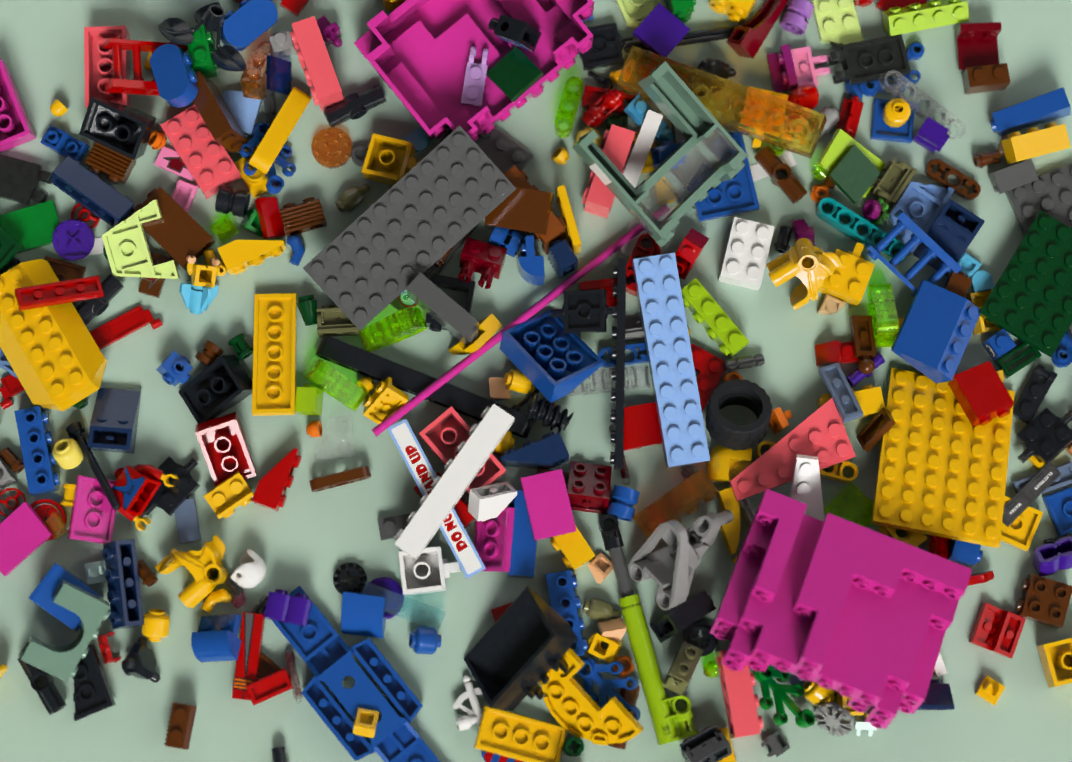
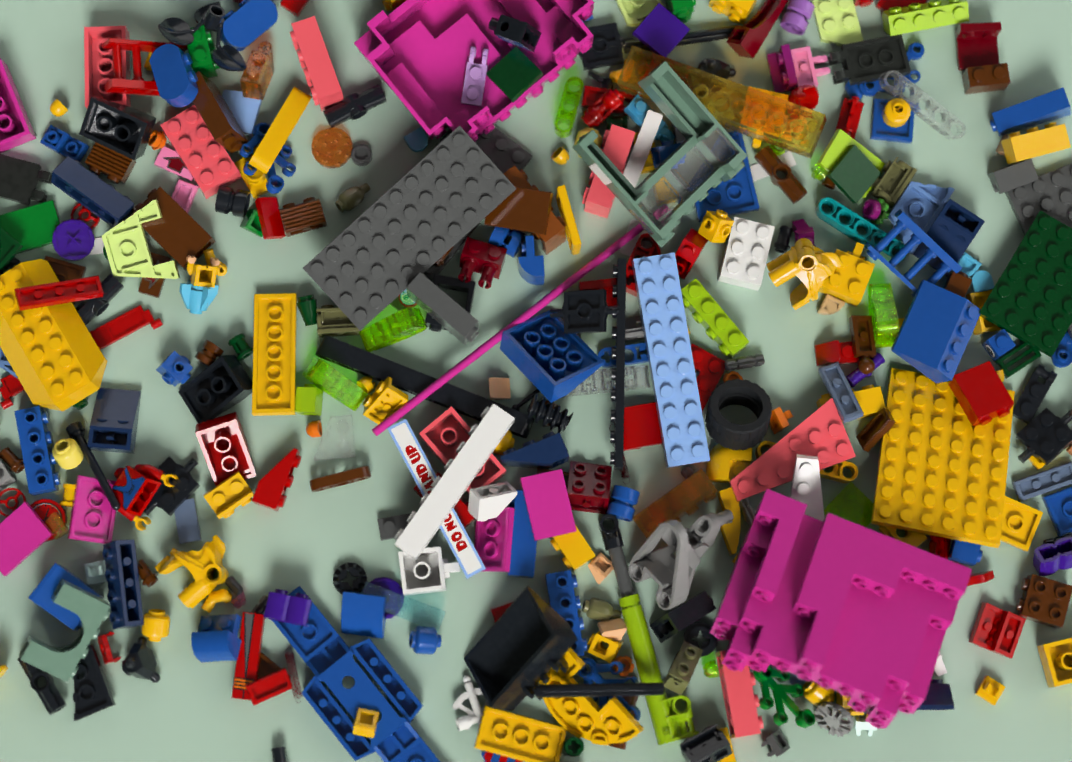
(180, 726): reddish brown brick -> none
(224, 229): clear neon green tile -> none
(244, 253): yellow slope -> none
(251, 570): white helmet -> none
(269, 107): dark grey axle -> none
(278, 75): clear blue piece -> none
(280, 43): light grey brick -> none
(297, 247): blue arm -> none
(329, 31): magenta piece -> none
(388, 159): yellow hinge -> none
(487, 329): yellow slope -> none
(518, 382): yellow brick -> none
(562, 258): dark blue brick -> none
(599, 690): none -> black axle
(716, 226): none -> yellow brick
(814, 194): orange plate -> none
(832, 118): light grey brick -> none
(931, 135): dark purple brick -> none
(942, 166): reddish brown beam -> none
(987, 158): reddish brown pin -> none
(1029, 493): flat silver sticker -> none

